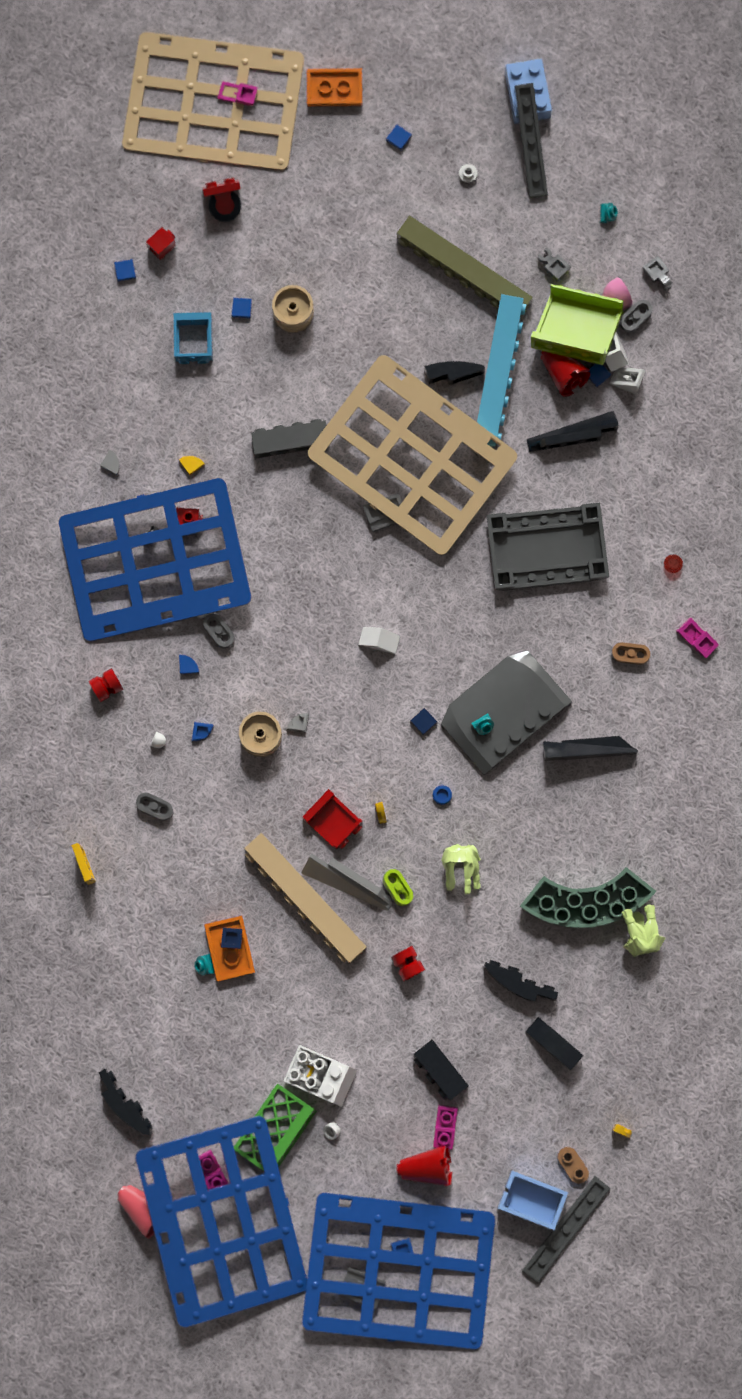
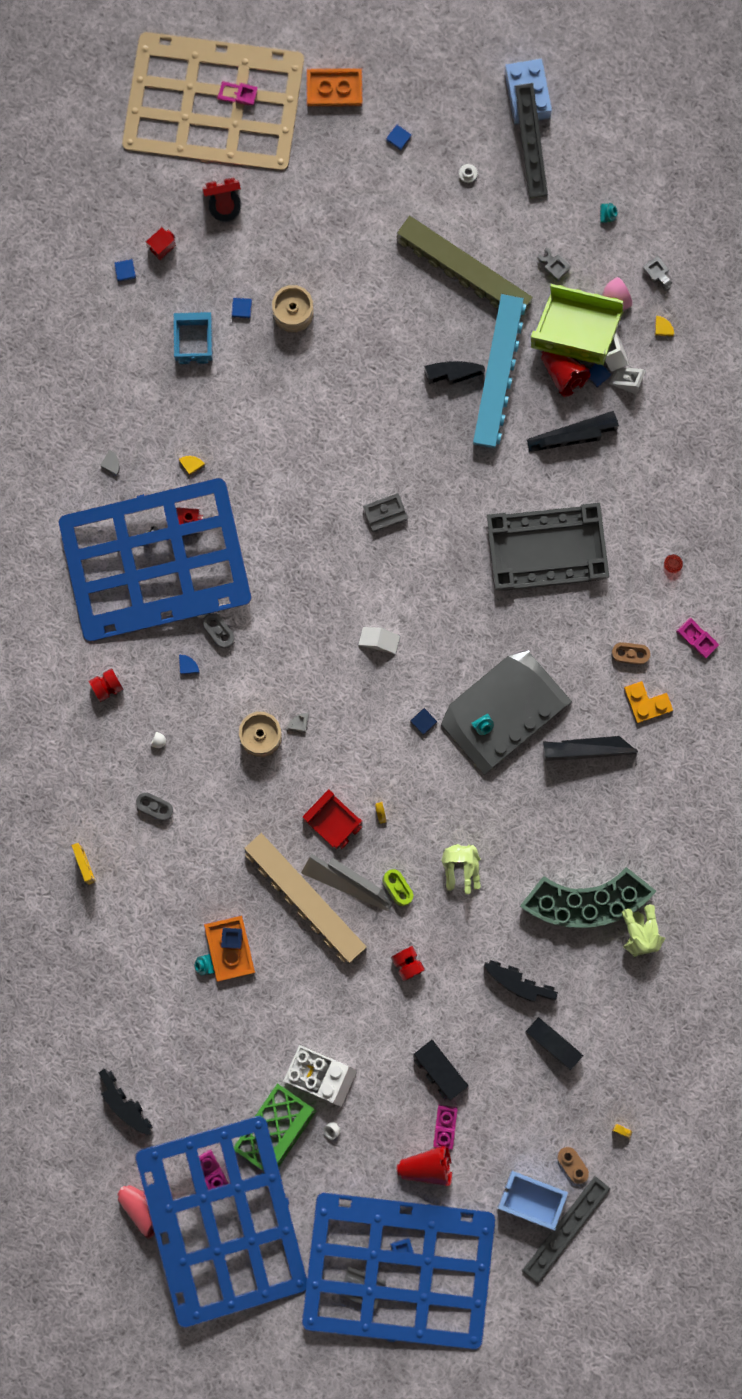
(201, 731): blue tile -> none
(286, 439): dark grey brick -> none
(429, 403): tan door -> none
(442, 795): blue tile -> none
(635, 316): flat silver plate -> none
(646, 708): none -> light orange plate
(663, 327): none -> yellow tile

